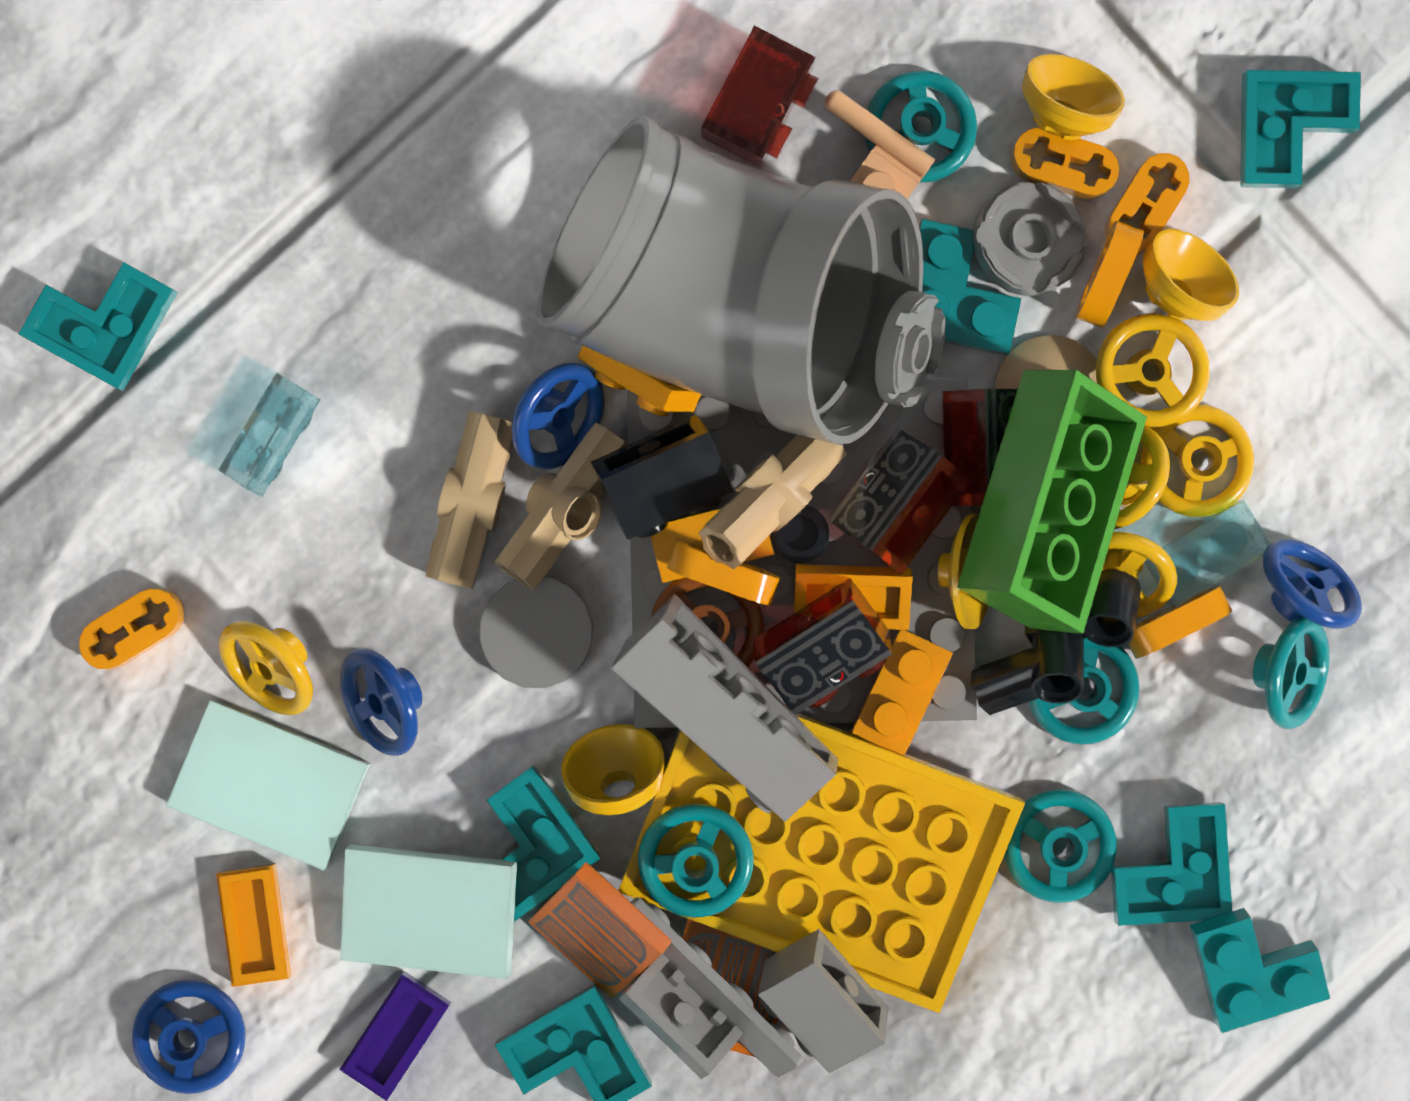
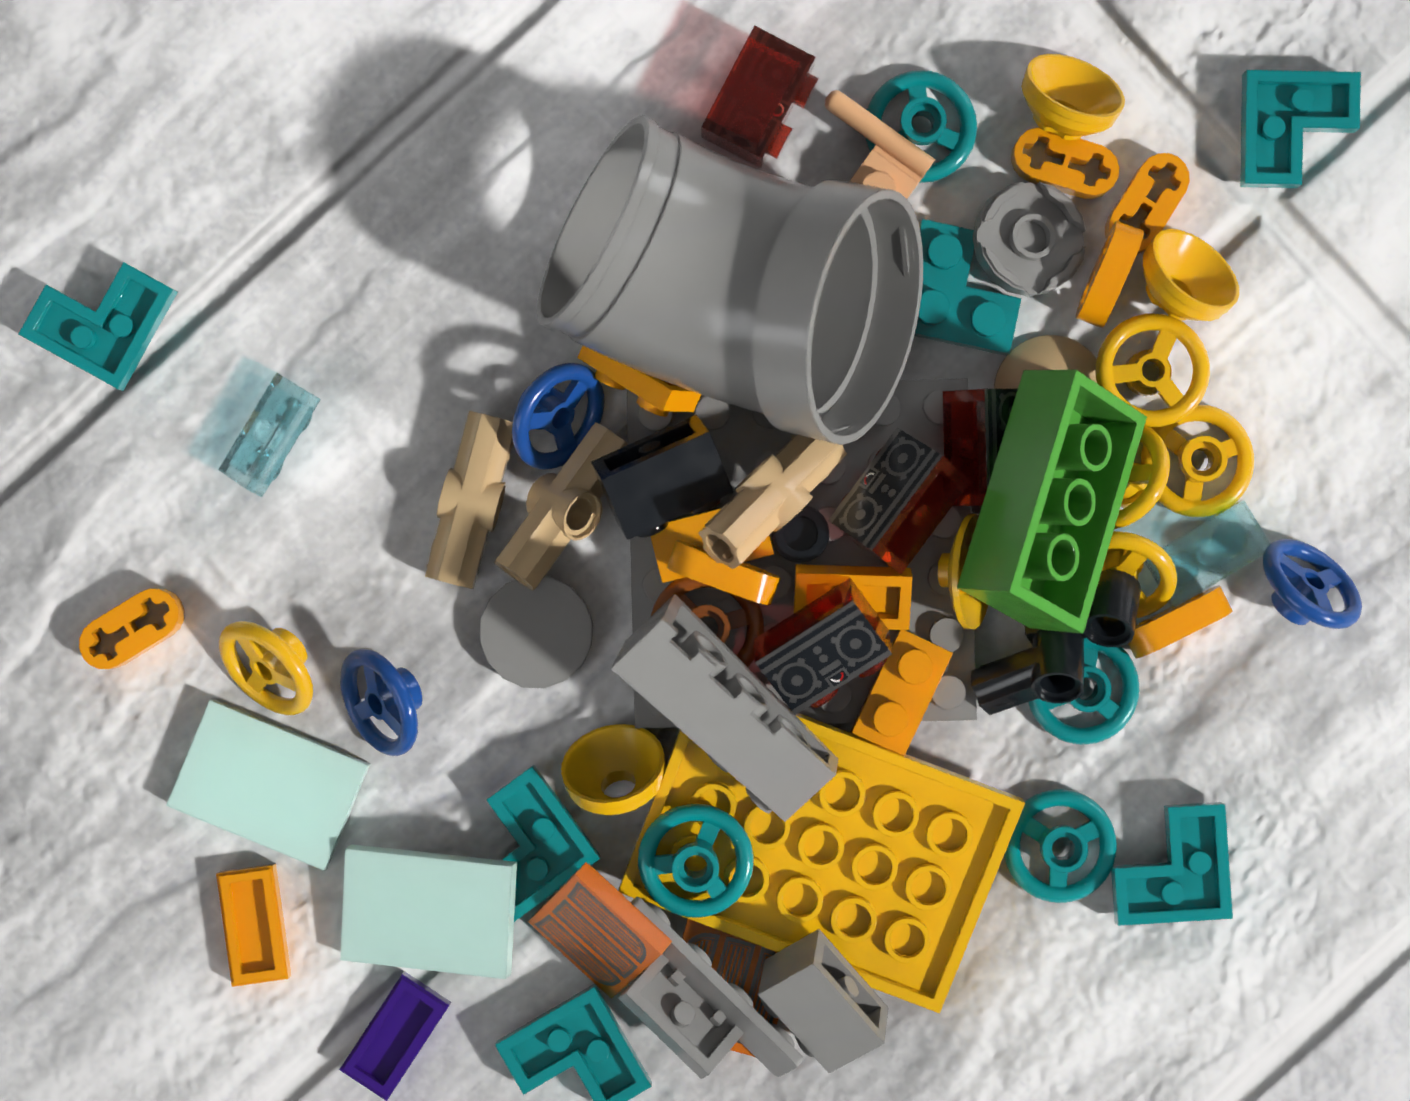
(168, 1042): blue piece -> none
(909, 348): light grey tile -> none
(1249, 985): teal plate -> none
(1285, 670): teal piece -> none

